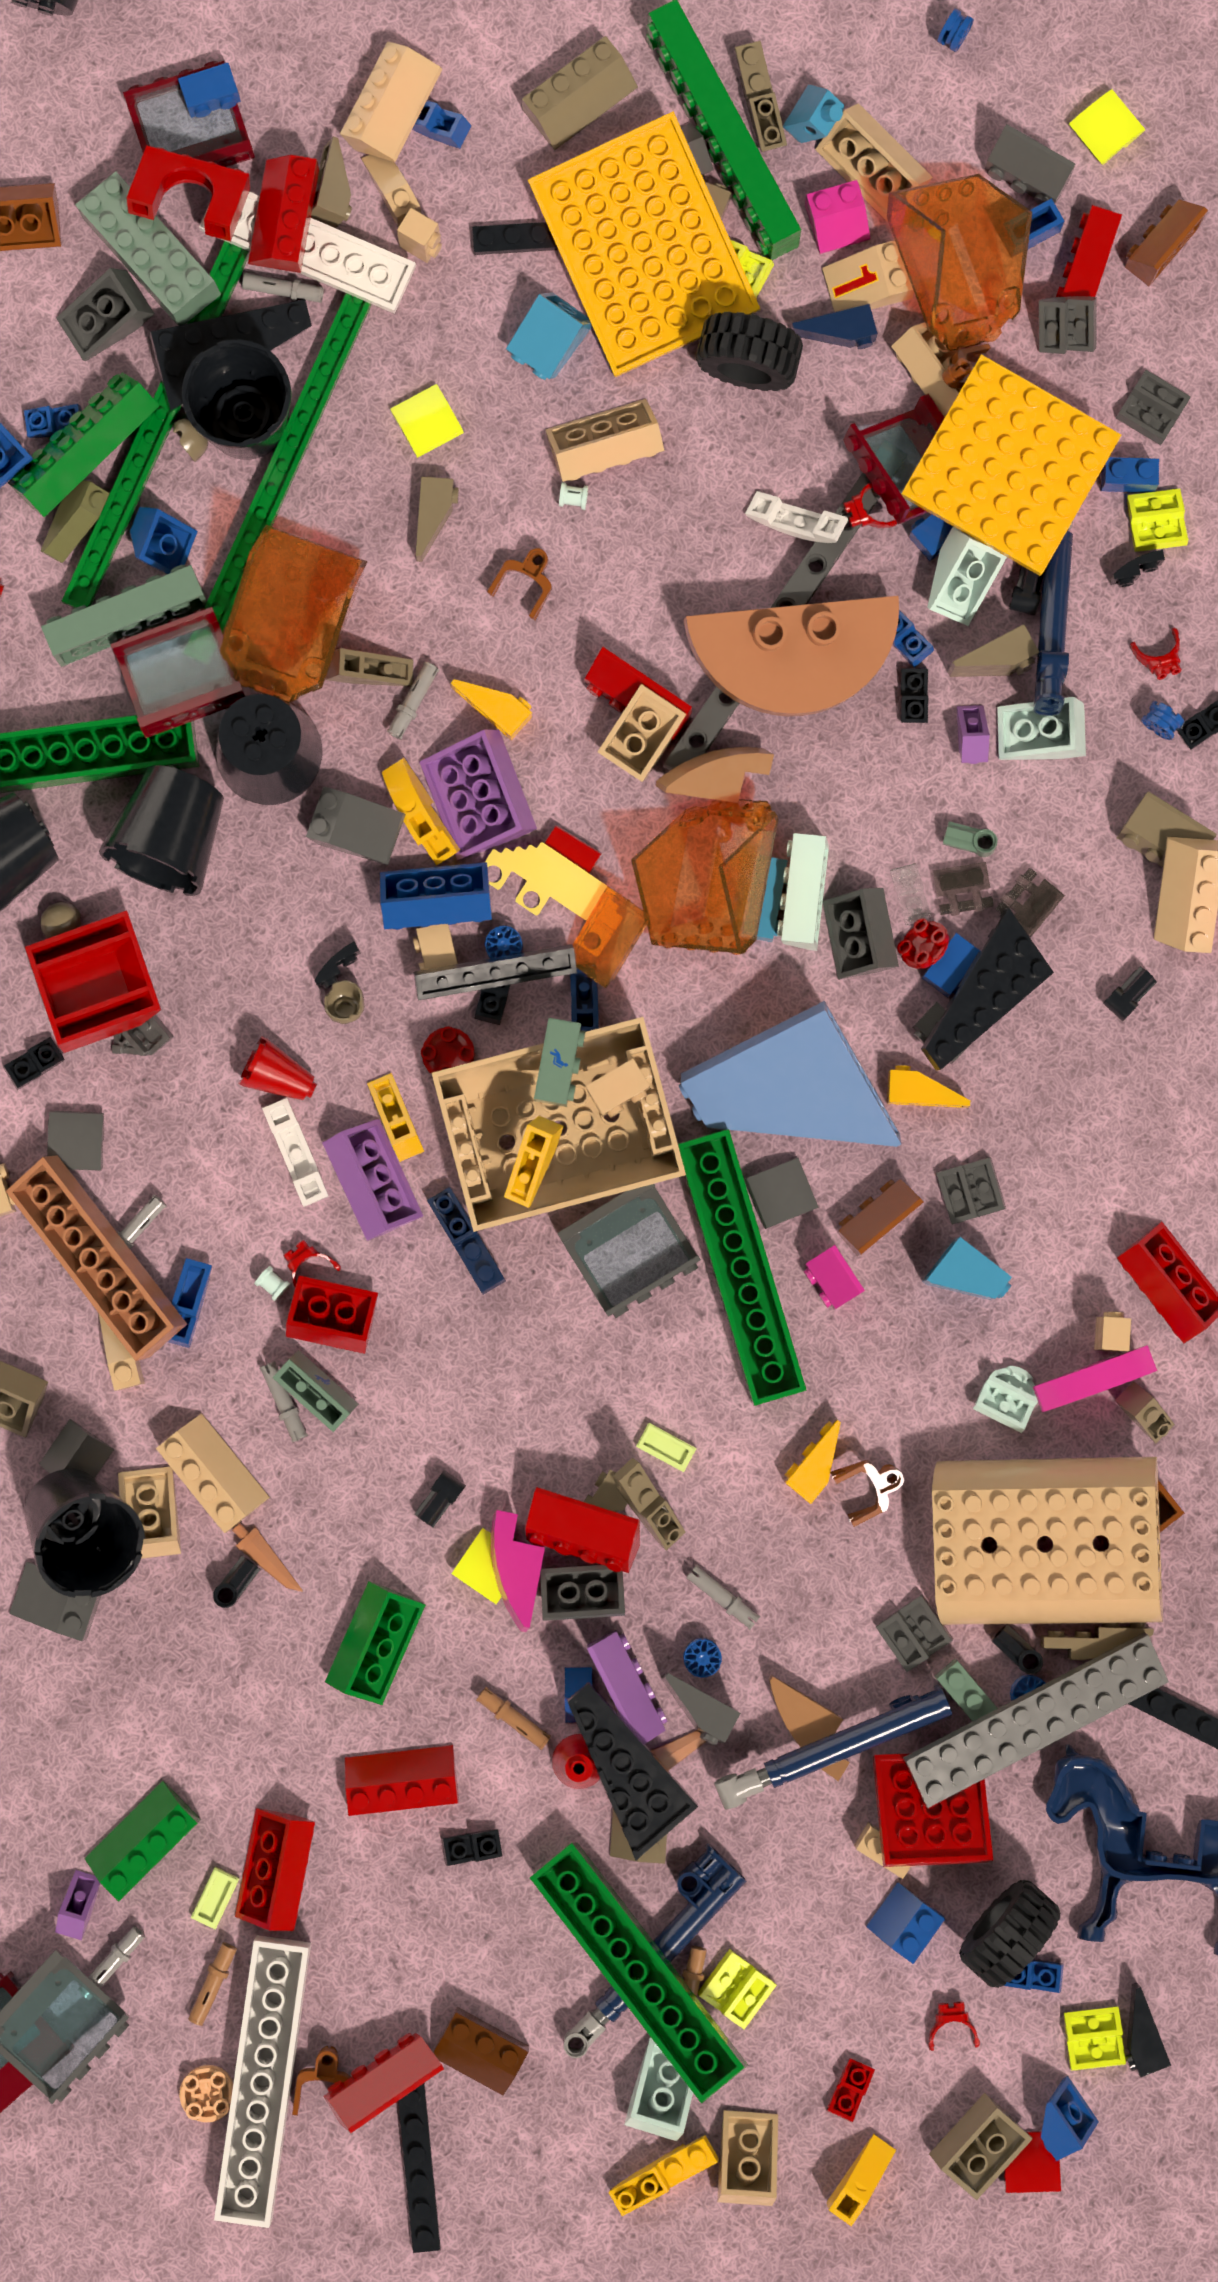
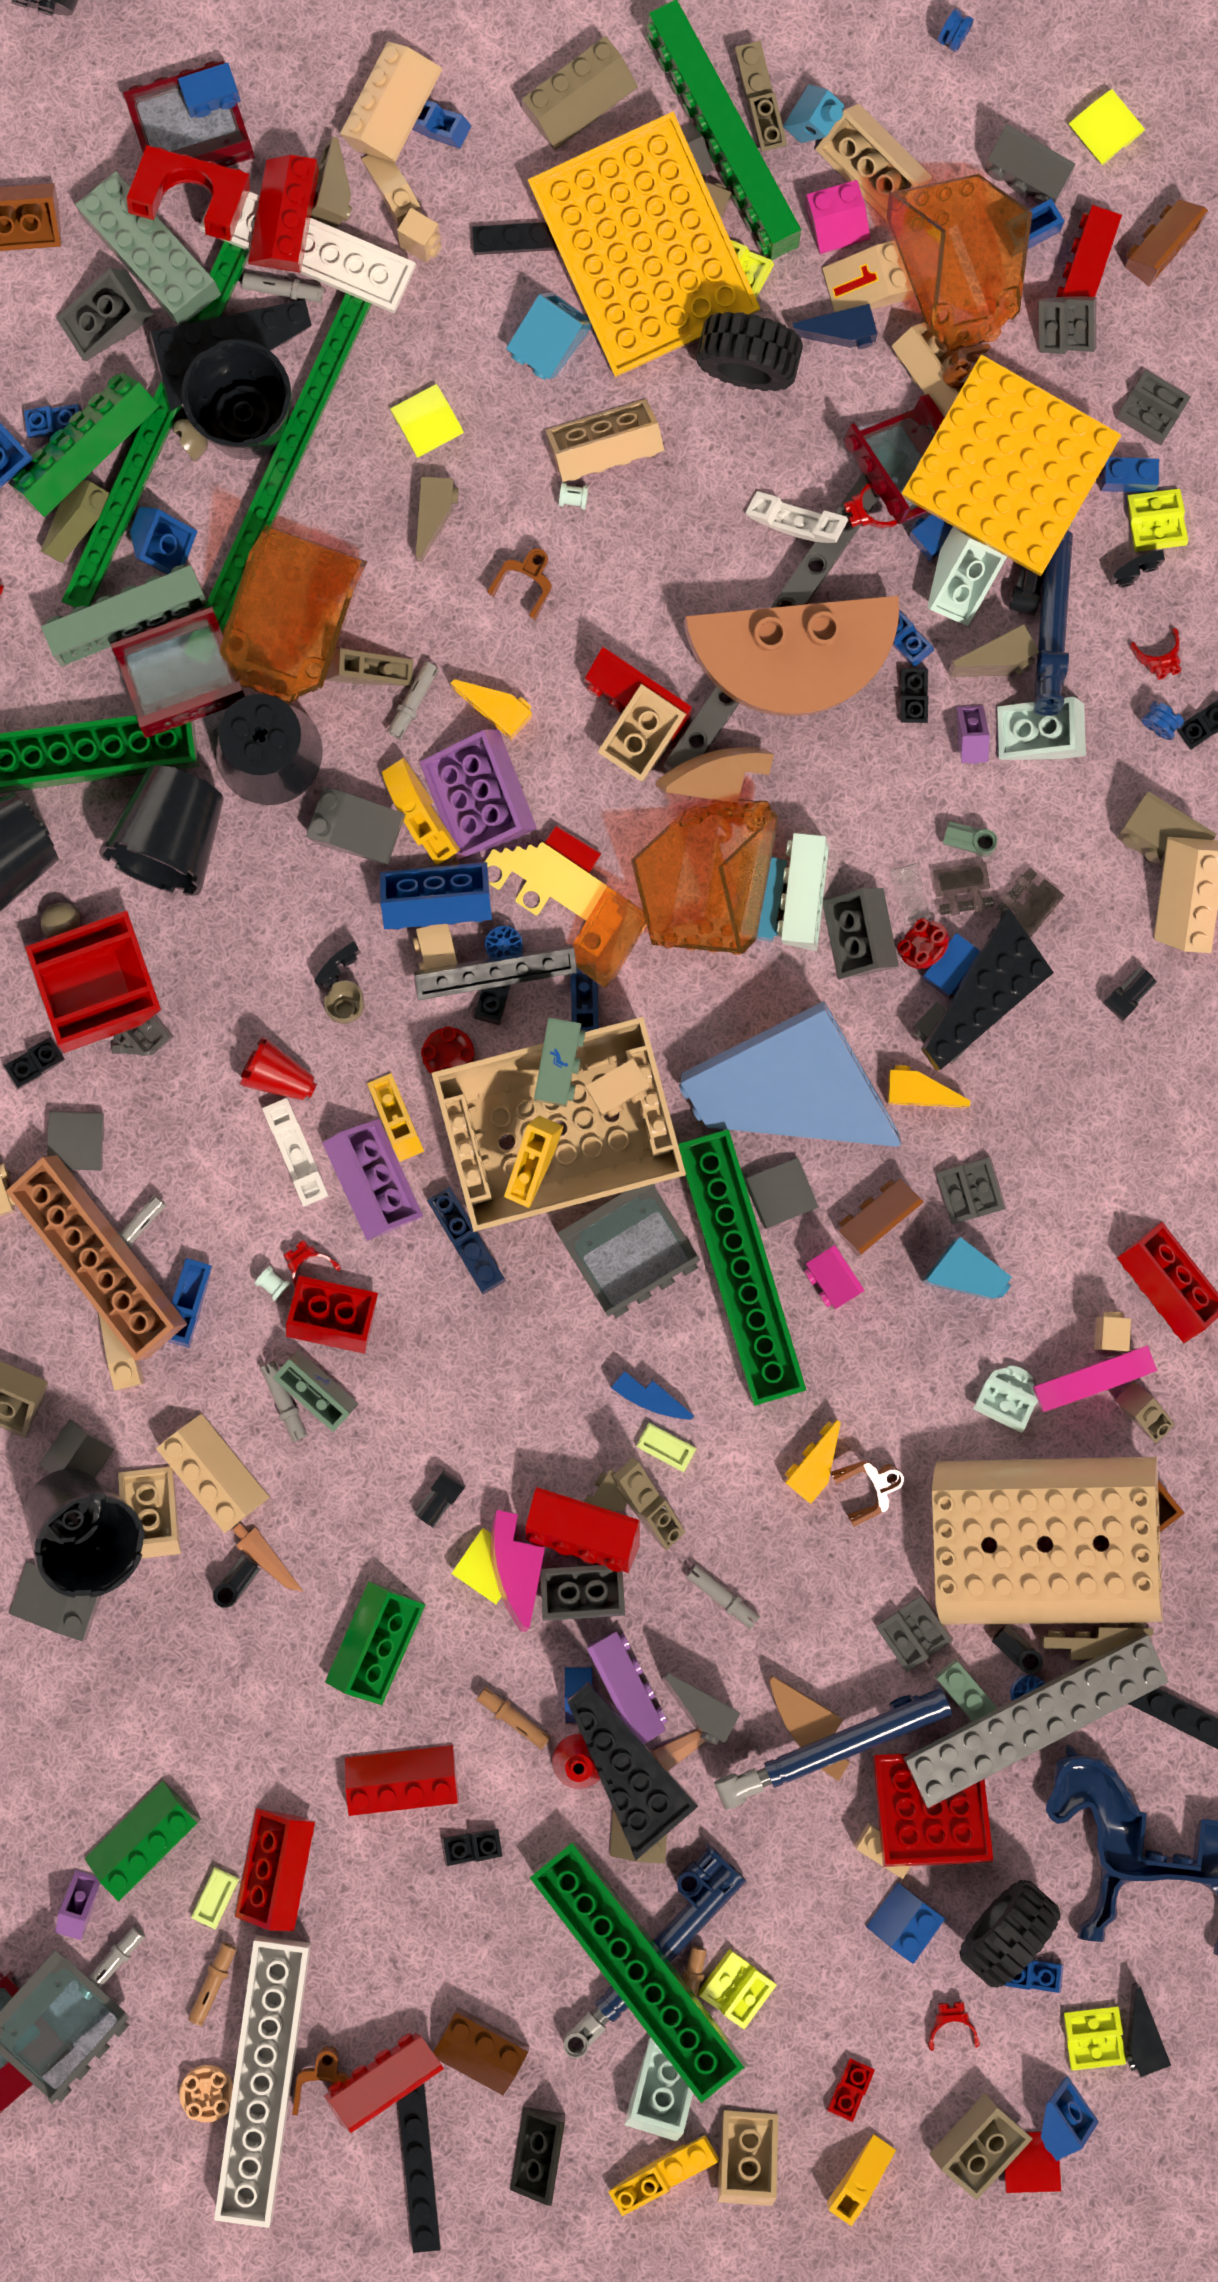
(538, 2154): none -> pearl dark grey slope
(650, 1398): none -> blue slope
(702, 1657): blue wheel -> none

